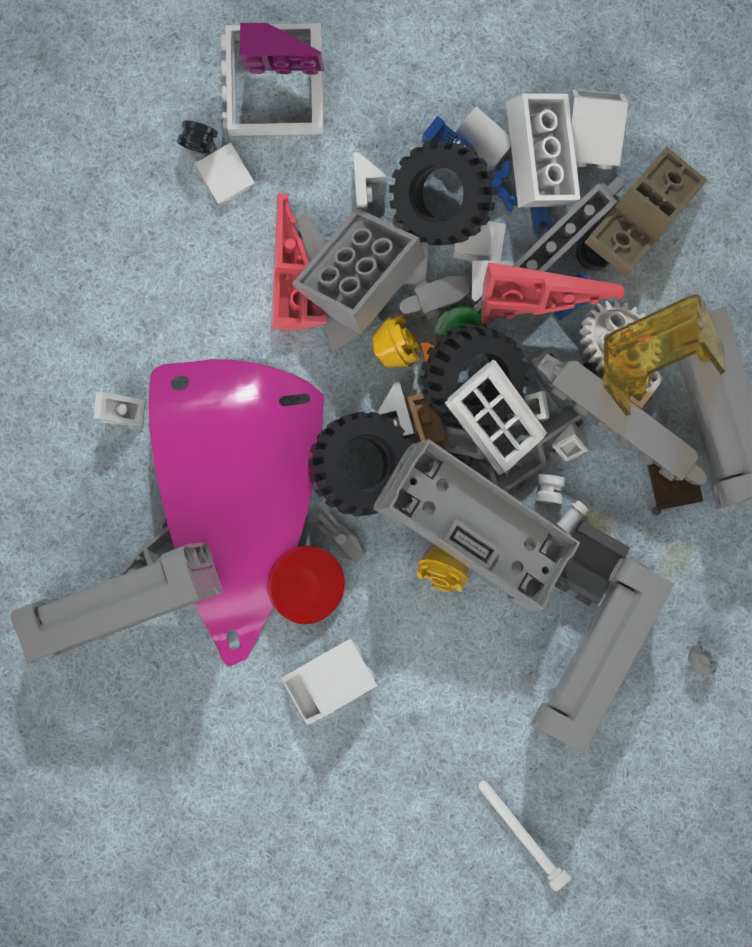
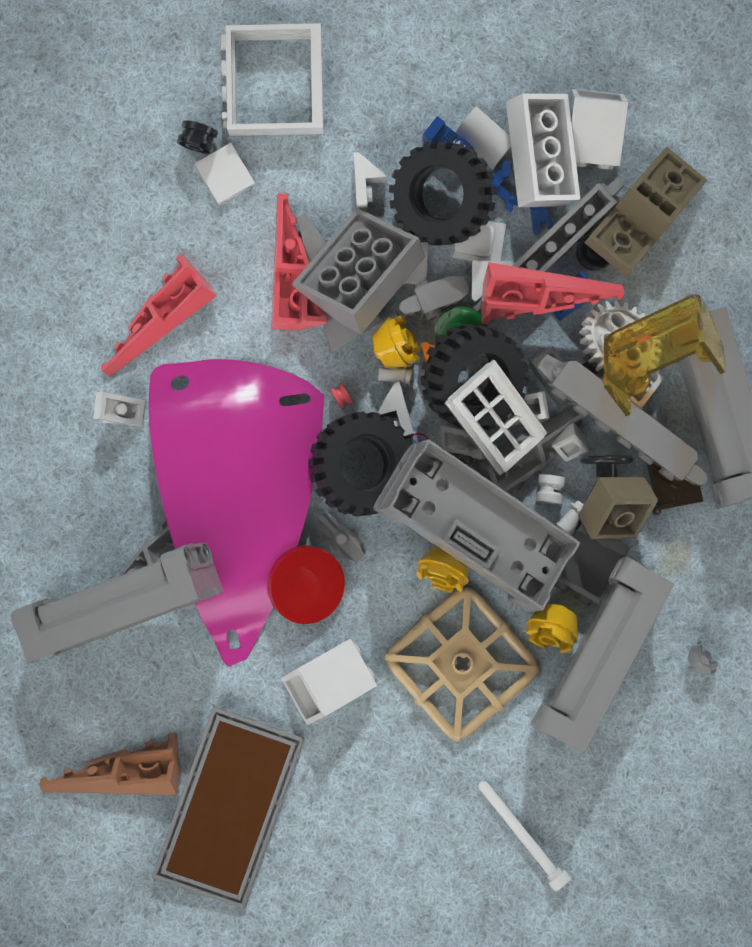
(124, 772): none -> nougat wedge
(175, 302): none -> coral wedge
(228, 807): none -> reddish brown door
(271, 49): magenta slope -> none
(341, 396): none -> coral bush
(395, 375): none -> white pin
(425, 421): medium nougat plate -> none
(459, 681): none -> tan plate
(553, 627): none -> yellow cone
(616, 504): none -> dark tan piece

